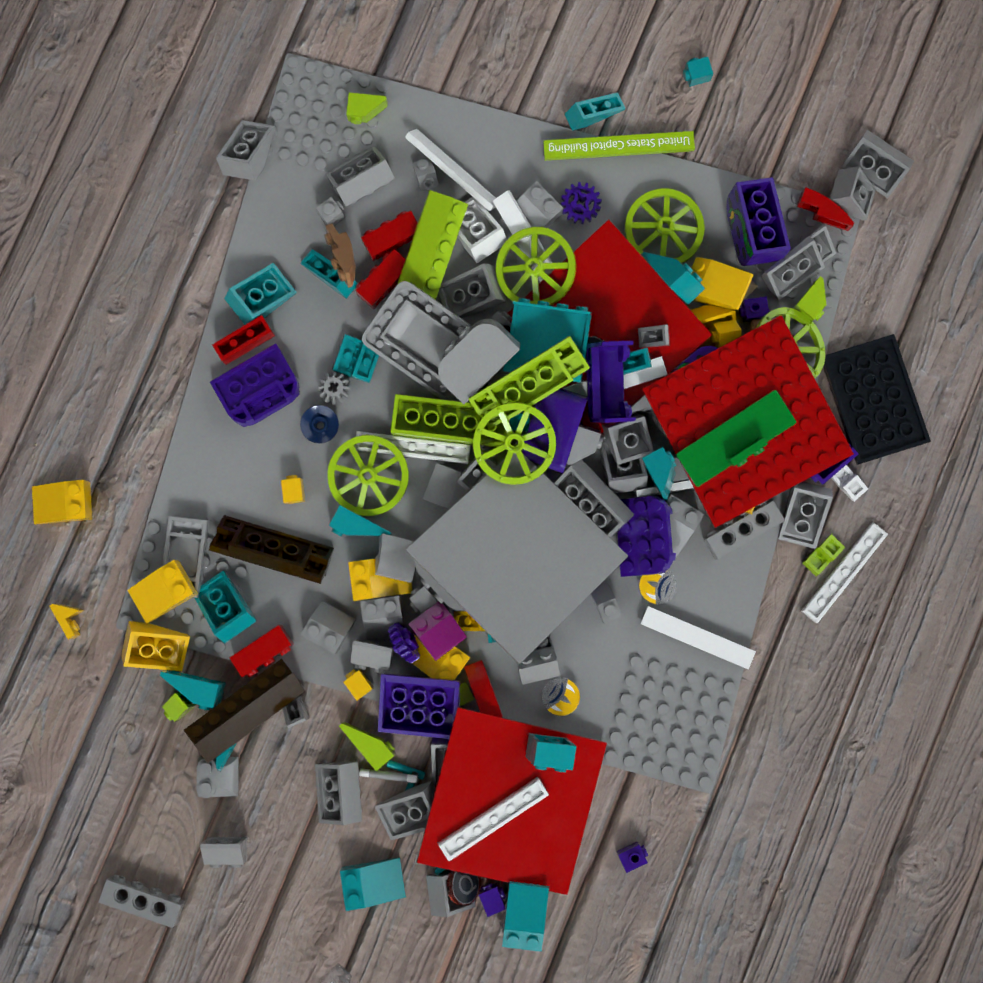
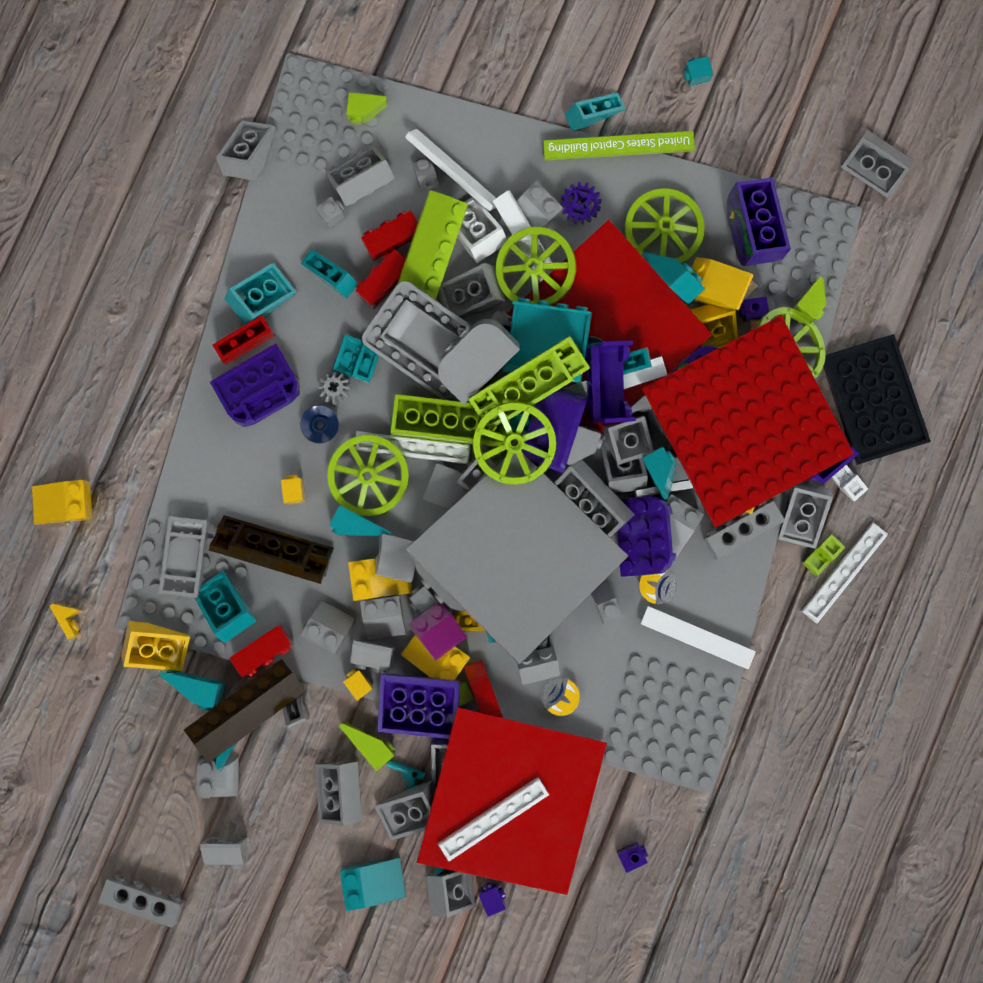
(162, 591): yellow slope -> none
(177, 707): lime slope -> none
(342, 253): medium nougat slope -> none
(388, 775): light grey bar -> none
(404, 642): dark purple gear -> none
(463, 887): tile -> none
(525, 916): teal slope -> none
(550, 752): teal brick -> none
(654, 336): light grey slope -> none
(725, 332): yellow brick -> none
(736, 439): green bracket -> none
(800, 263): light grey slope -> none
(824, 209): red slope -> none
(853, 192): light grey slope -> none

